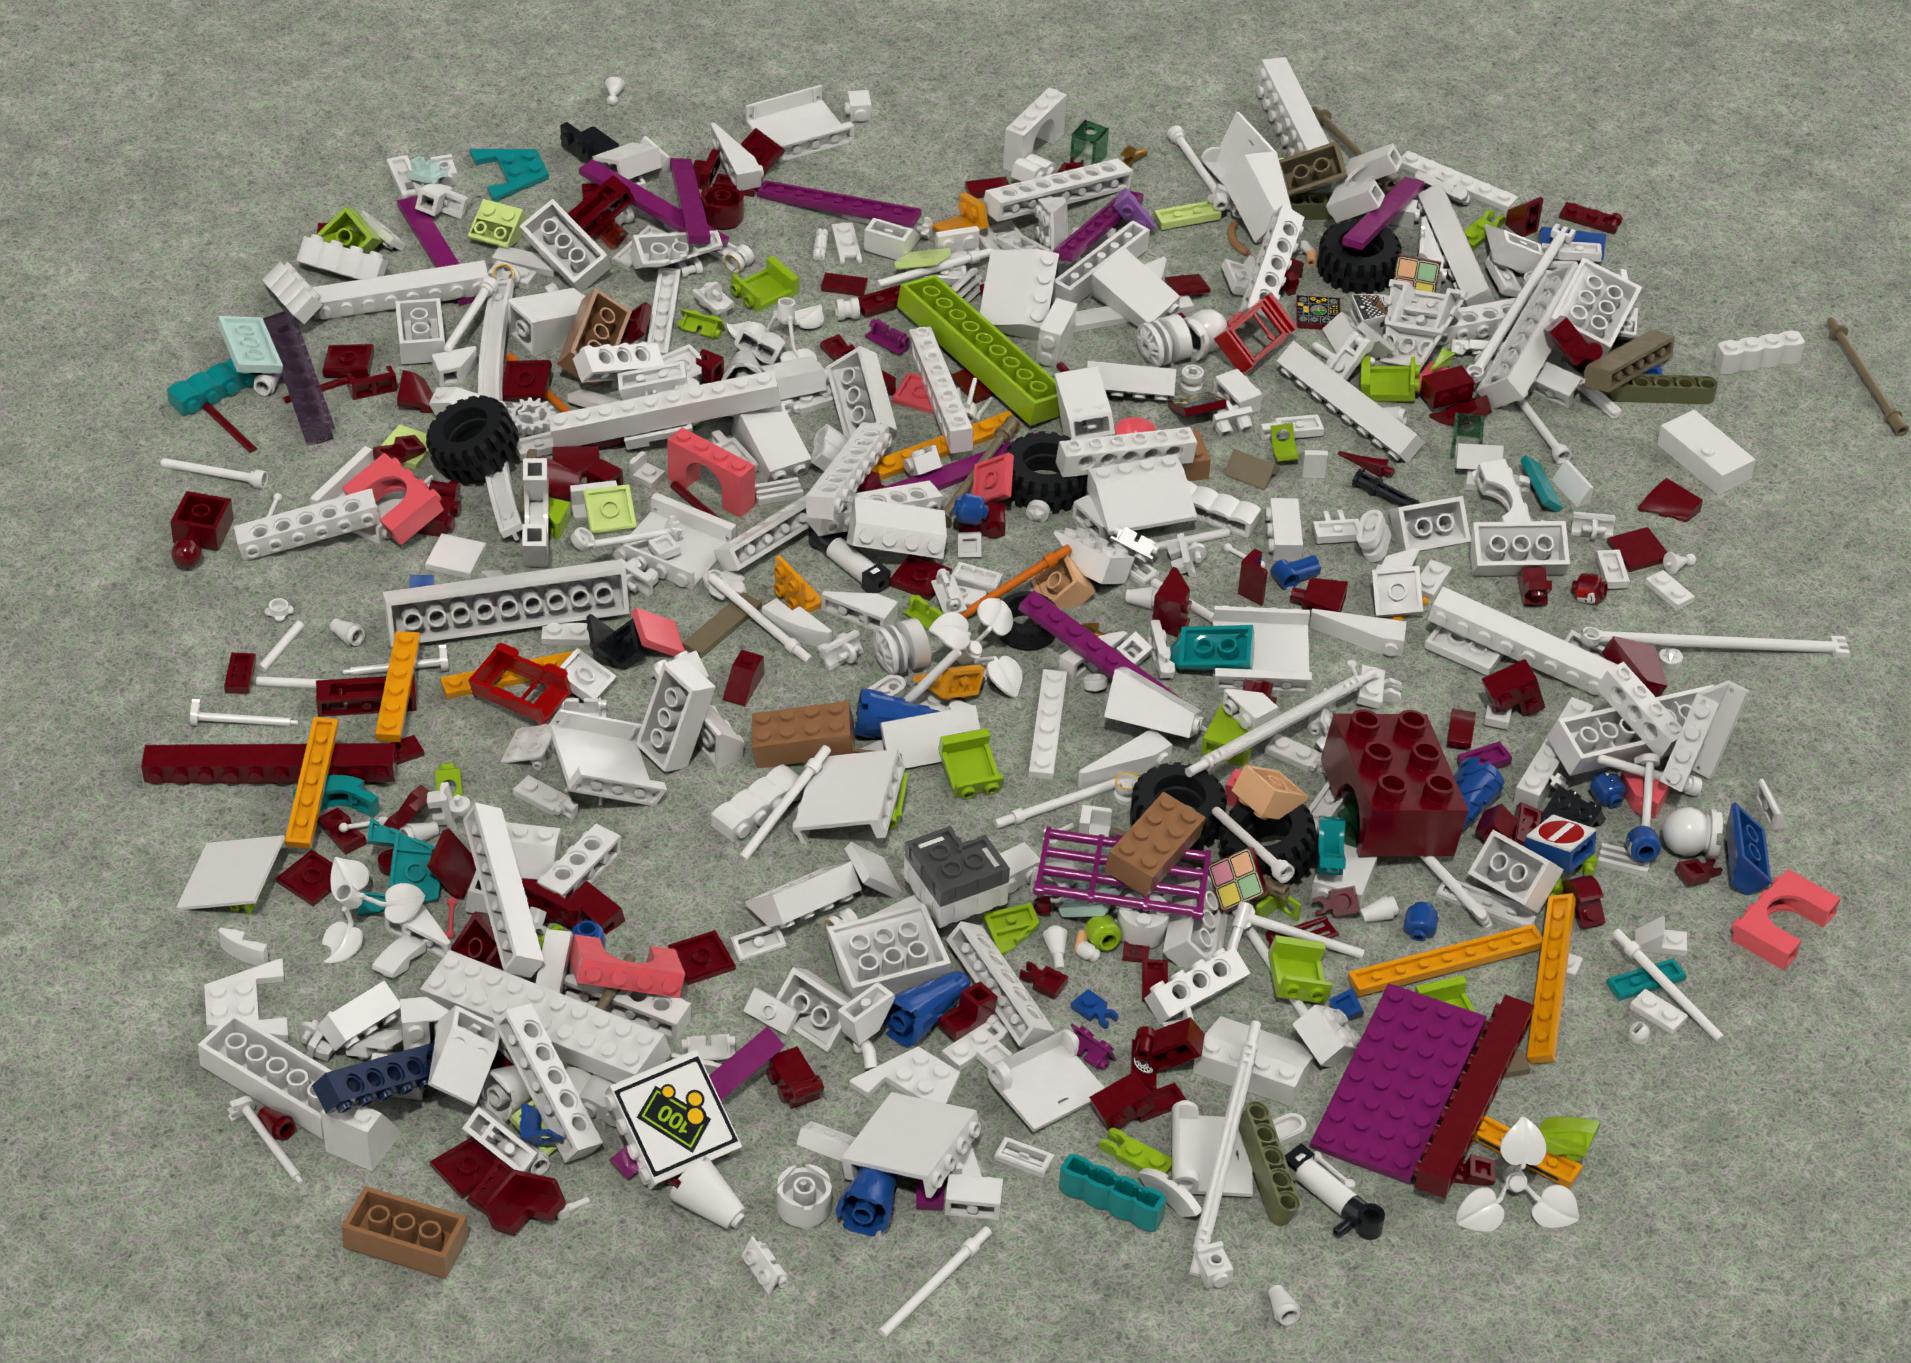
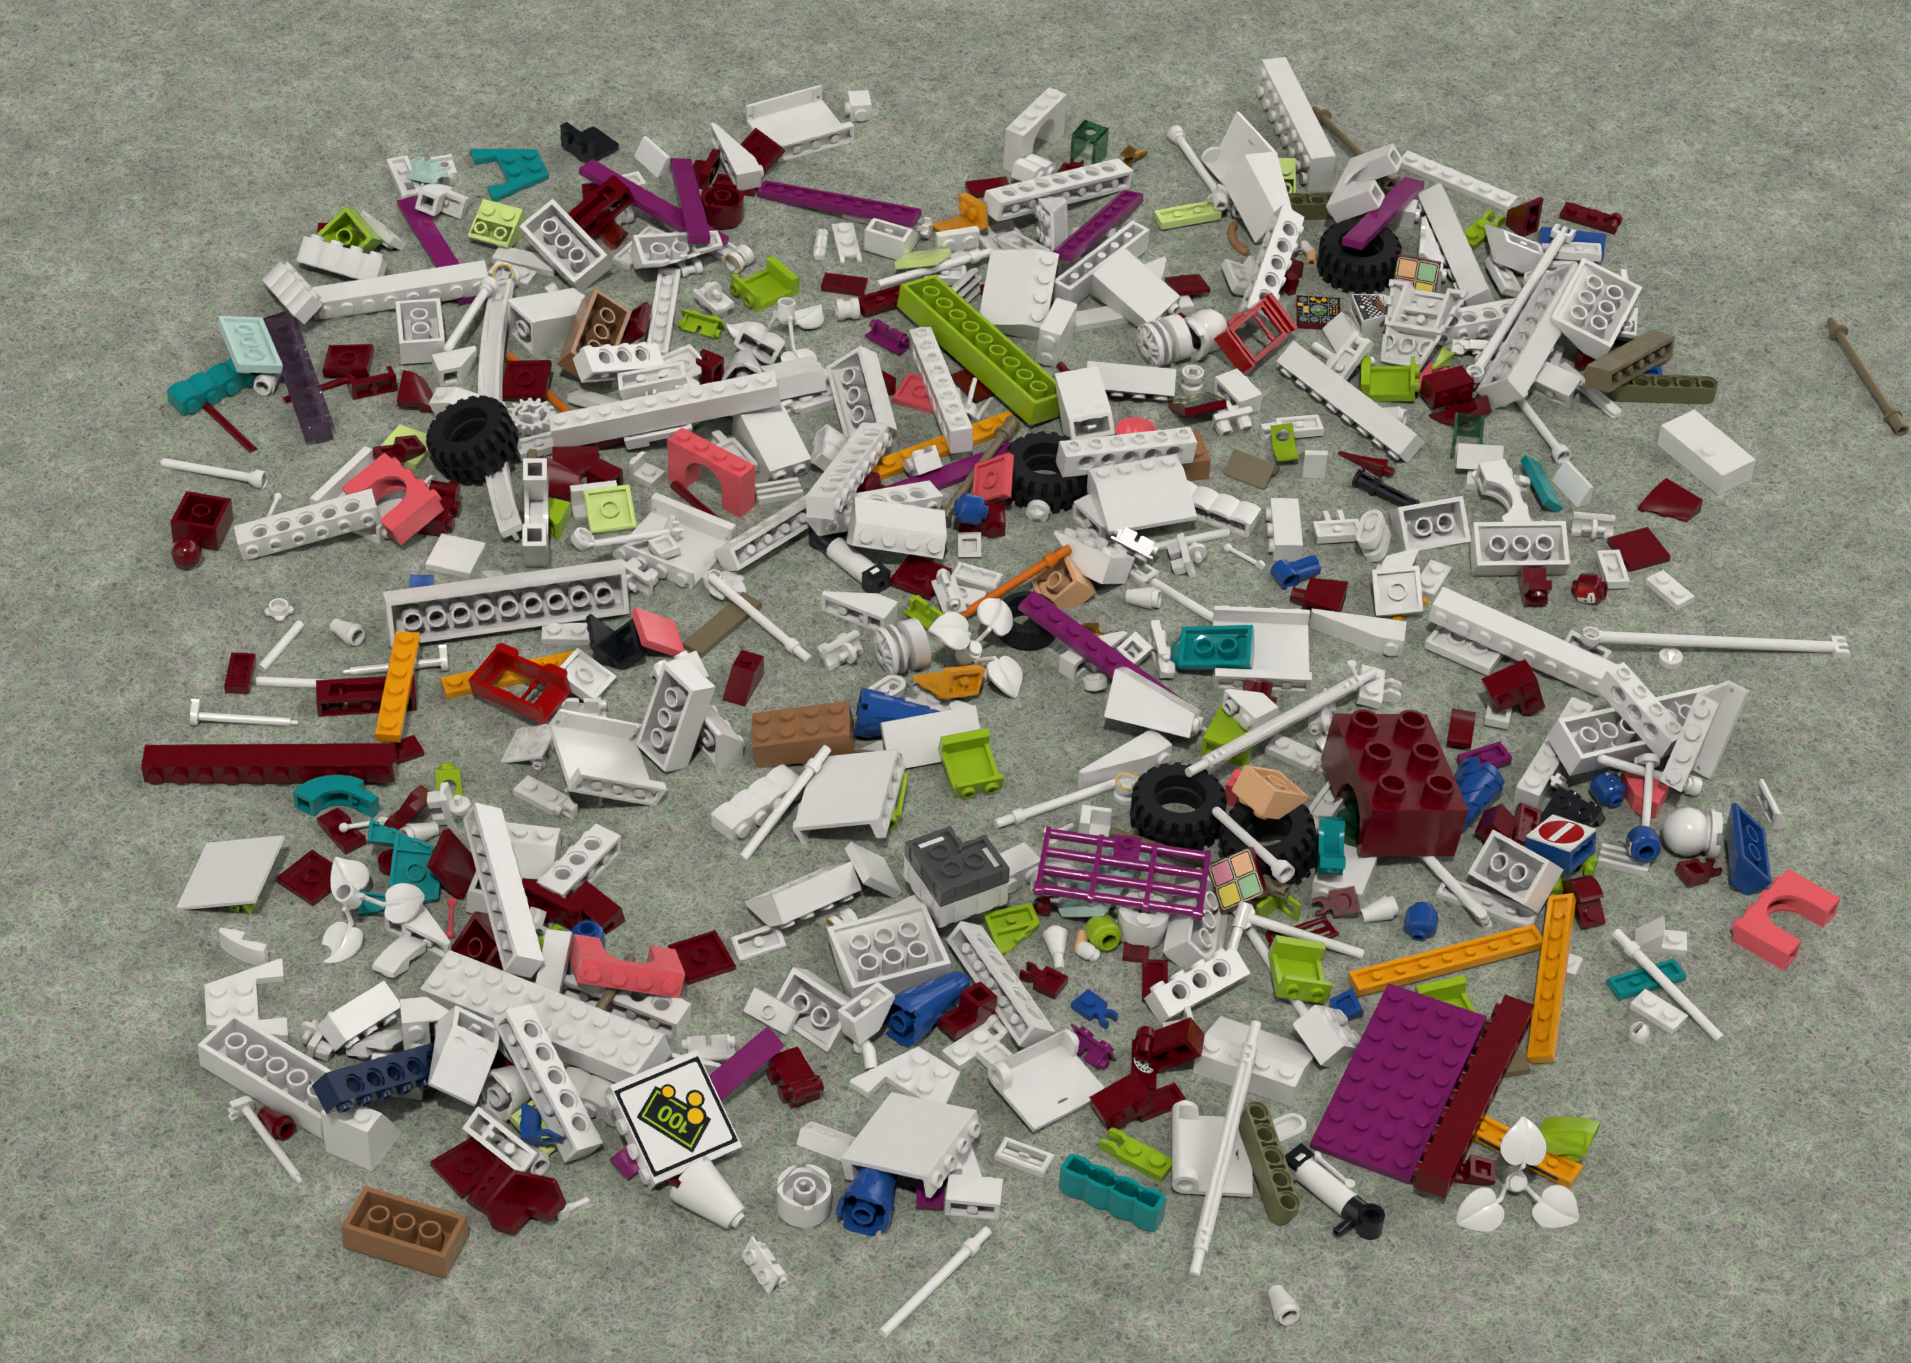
(311, 783): light orange plate -> none
(614, 86): white piece -> none
(631, 159): white brick -> none
(794, 588): light orange bracket -> none
(797, 623): white slope -> none
(836, 347): dark red slope -> none
(933, 675): white bar -> none
(1047, 724): white plate -> none
(1131, 210): medium lavender bracket -> none
(1154, 844): medium nougat brick -> none
(1172, 603): dark red slope -> none
(1176, 1195): white tile -> none
(1214, 1265): white brick -> none
(1253, 578): dark red panel -> none
(1313, 168): dark tan slope -> none
(1381, 345): white slope -> none
(1457, 194): white hinge -> none
(1571, 341): dark red hinge -> none
(1641, 660): slope -> none
(1674, 562): white piece -> none
(1759, 352): white brick -> none

